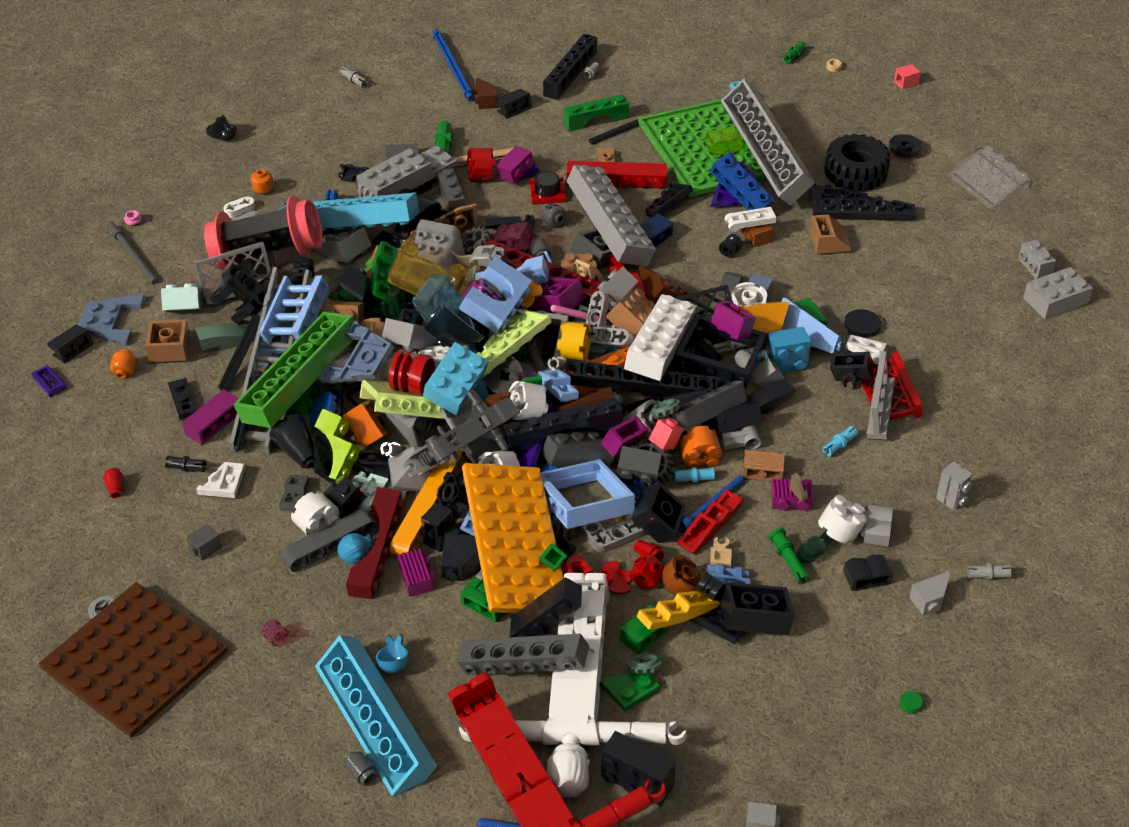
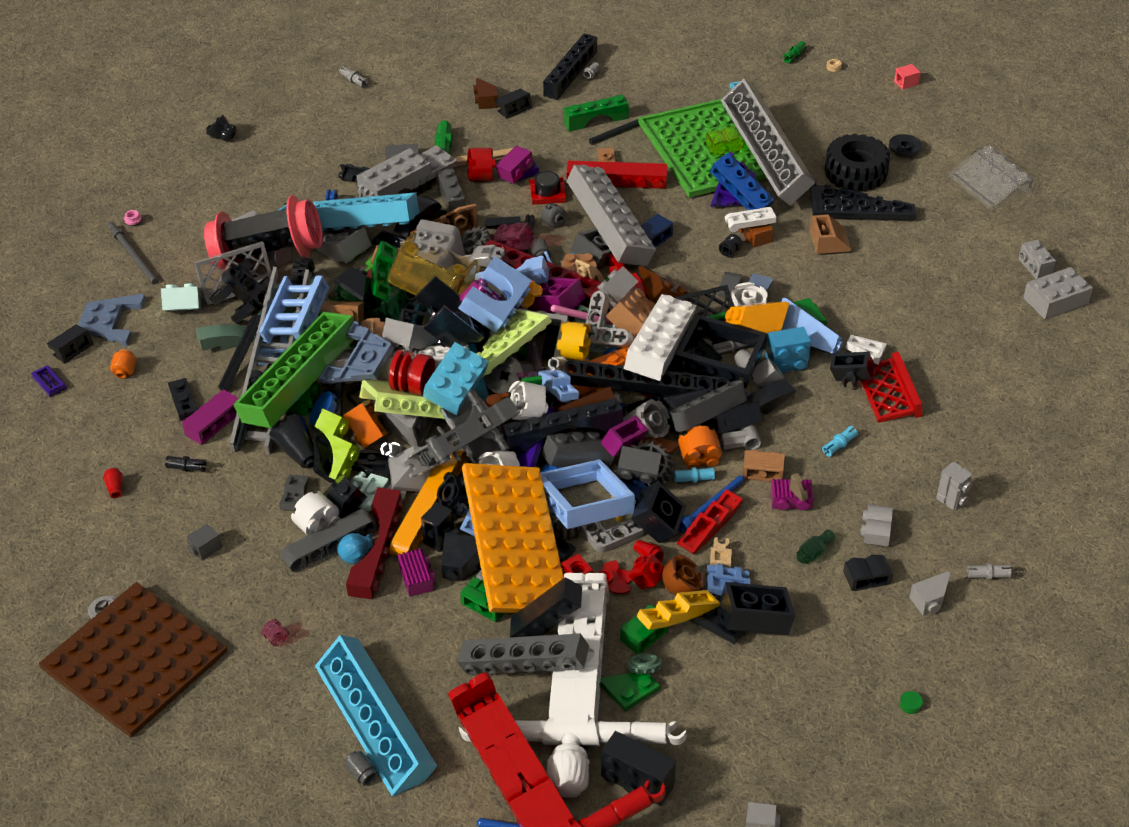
(167, 340): medium nougat brick -> none
(223, 481): white wing -> none
(239, 207): white beam -> none
(262, 181): orange head -> none
(394, 656): dark azure piece -> none
(435, 294): clear light blue piece -> none
(468, 93): blue piece -> none
(553, 557): green slope -> none
(665, 408): sand green gear -> none
(666, 433): coral brick -> none
(669, 198): black wing -> none
(710, 586): black wheel -> none
(728, 319): magenta piece -> none
(786, 549): green pin -> none
(843, 519): white brick -> none
(862, 323): black tile -> none
(881, 401): light grey fence -> none

